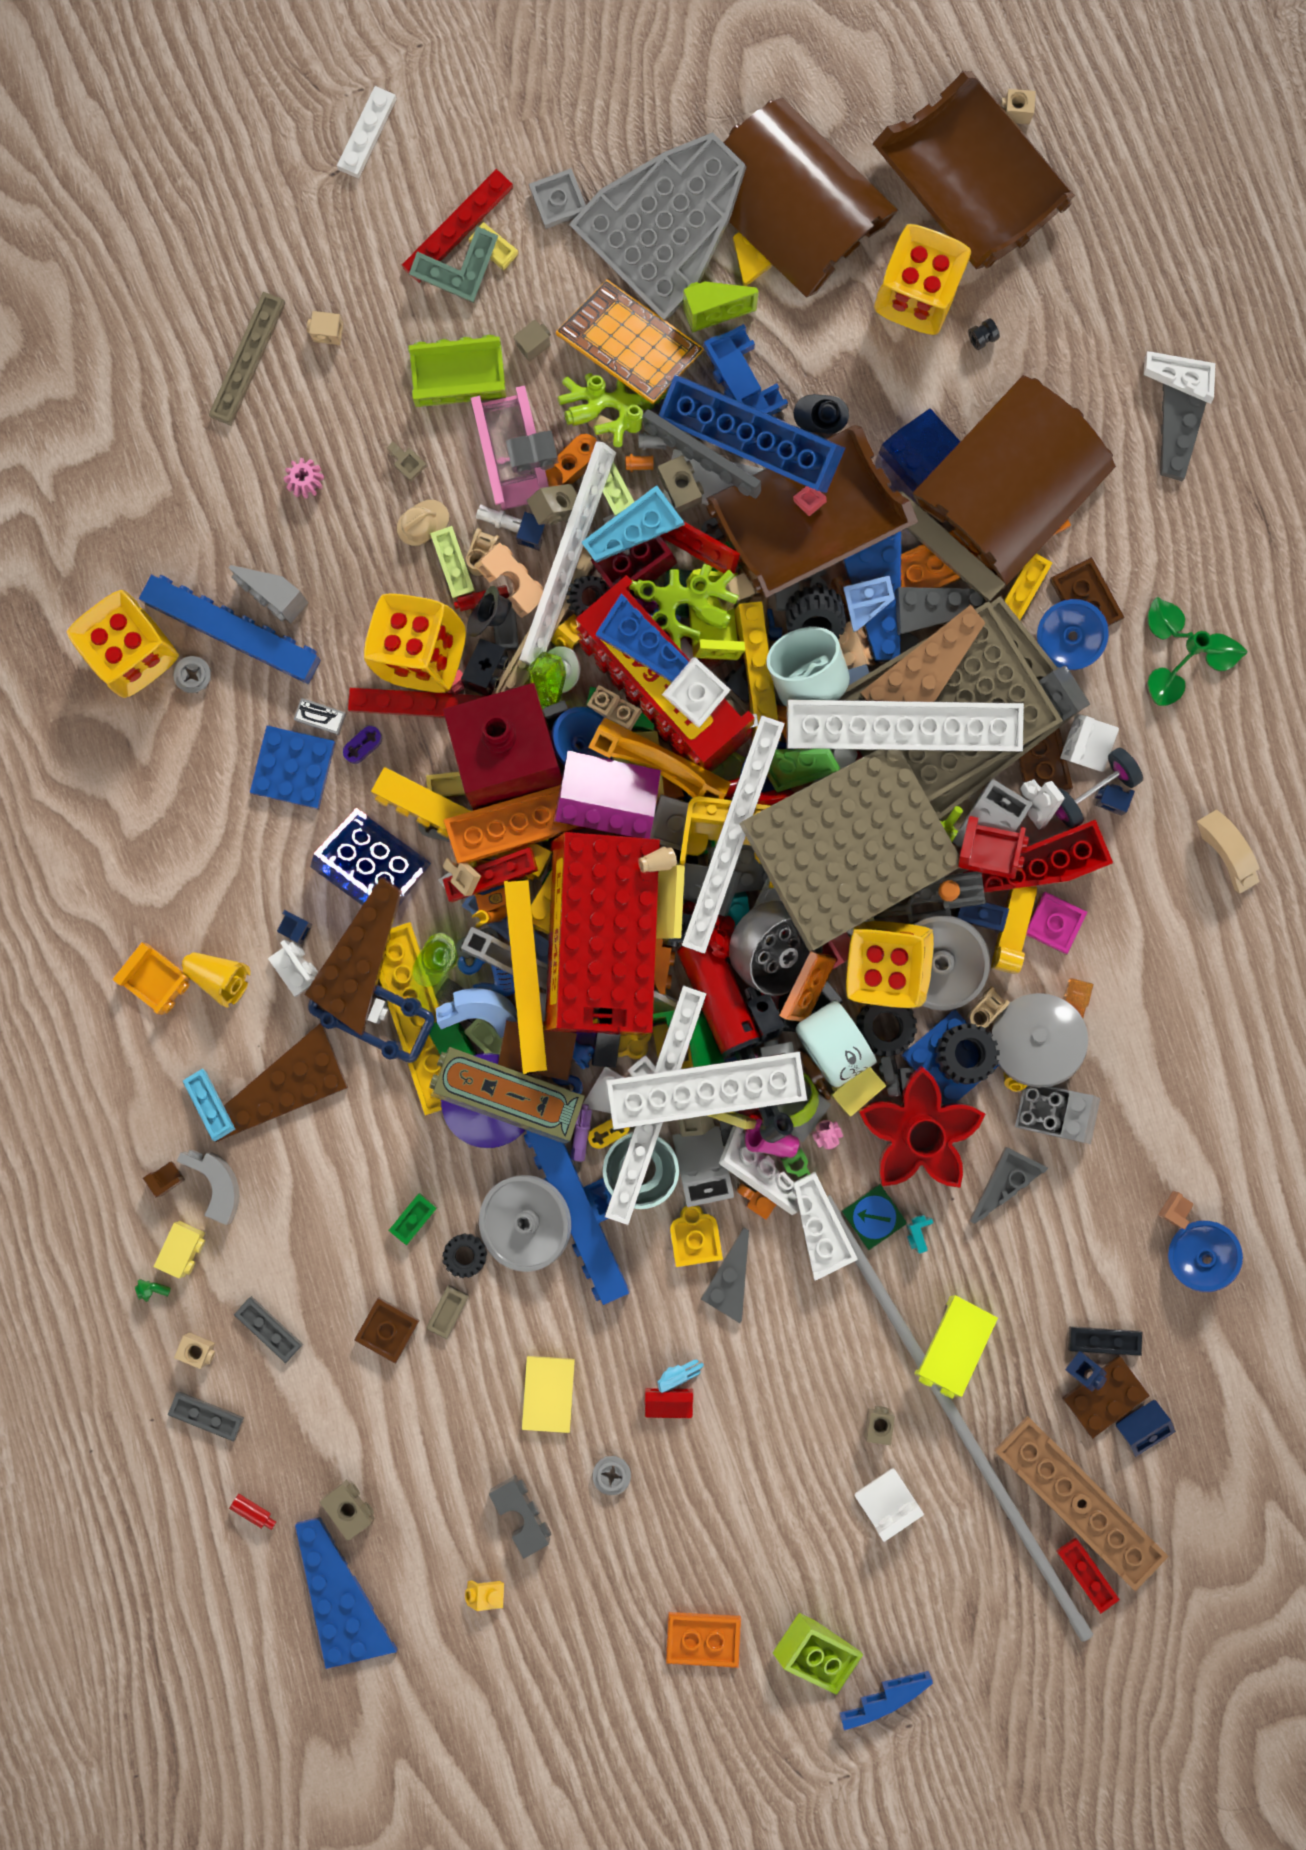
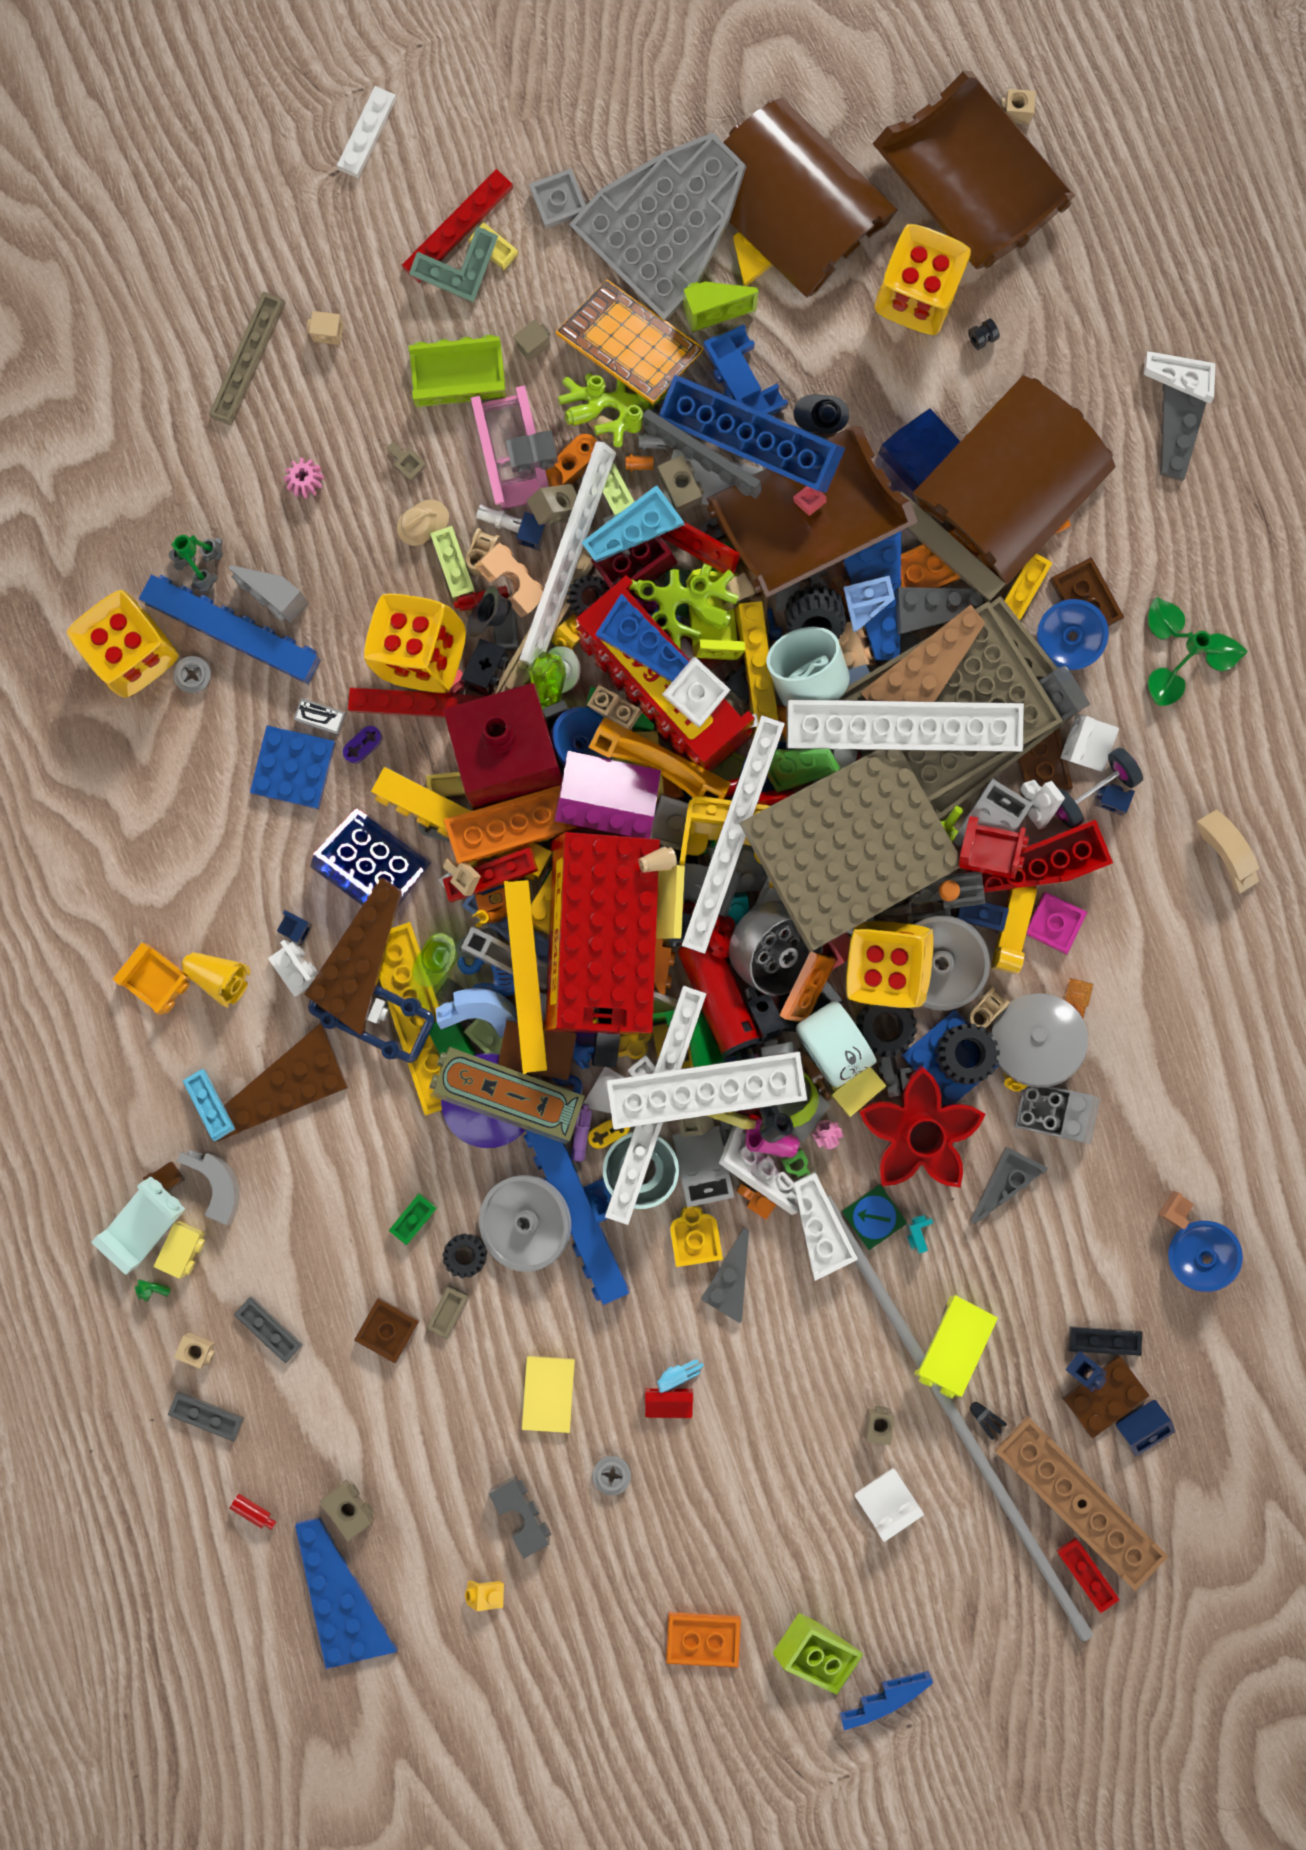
(139, 1226): none -> light aqua panel
(184, 555): none -> plant
(981, 1412): none -> black piece

